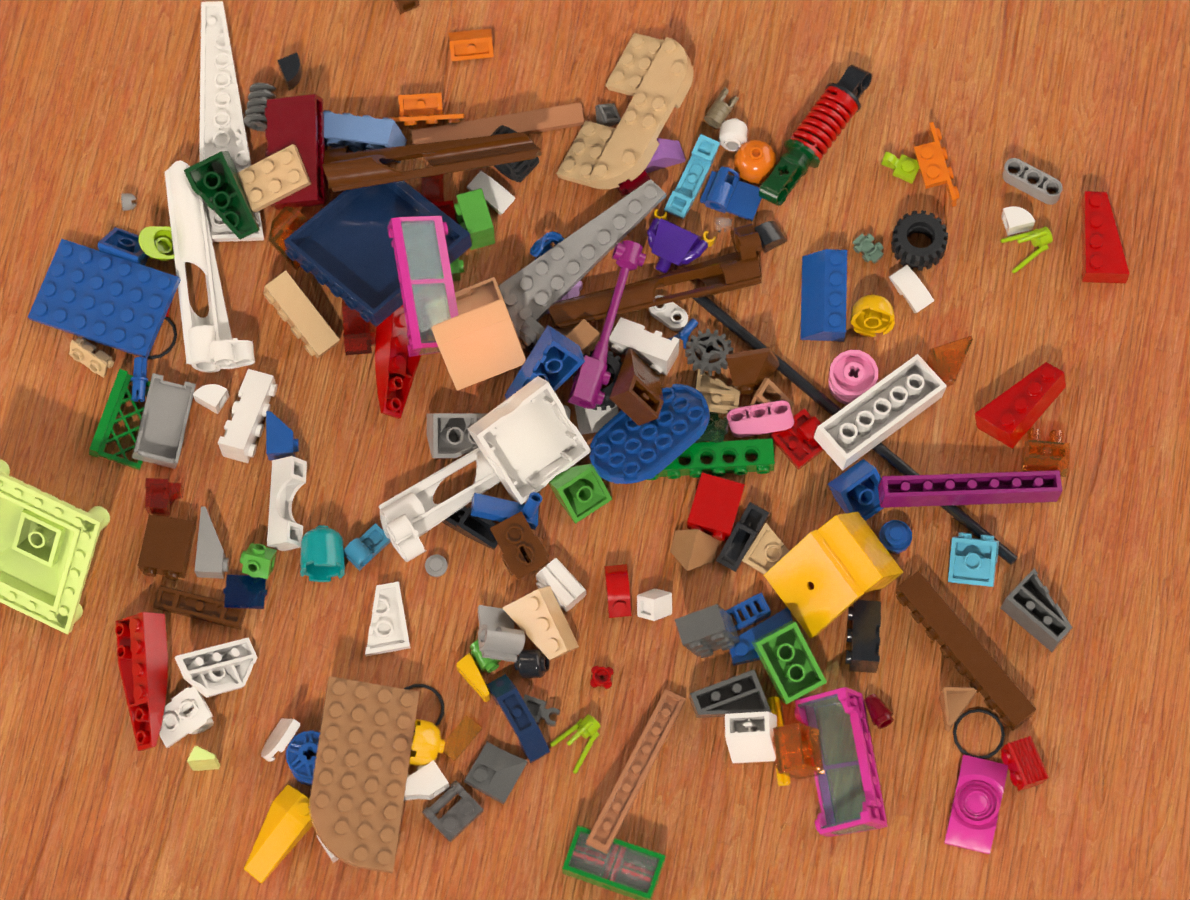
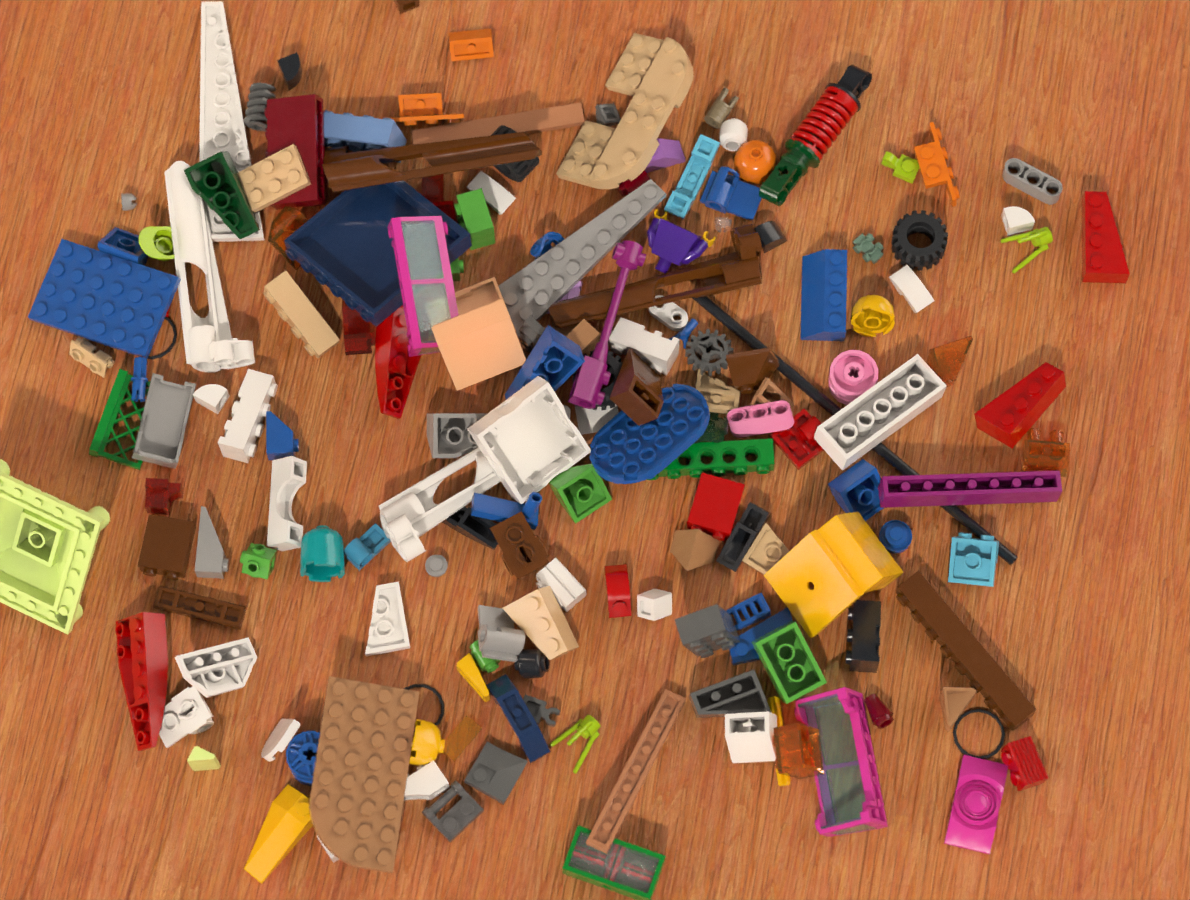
(244, 592): clear blue piece -> none
(606, 681): red plate -> none
(1036, 612): dark grey wedge -> none

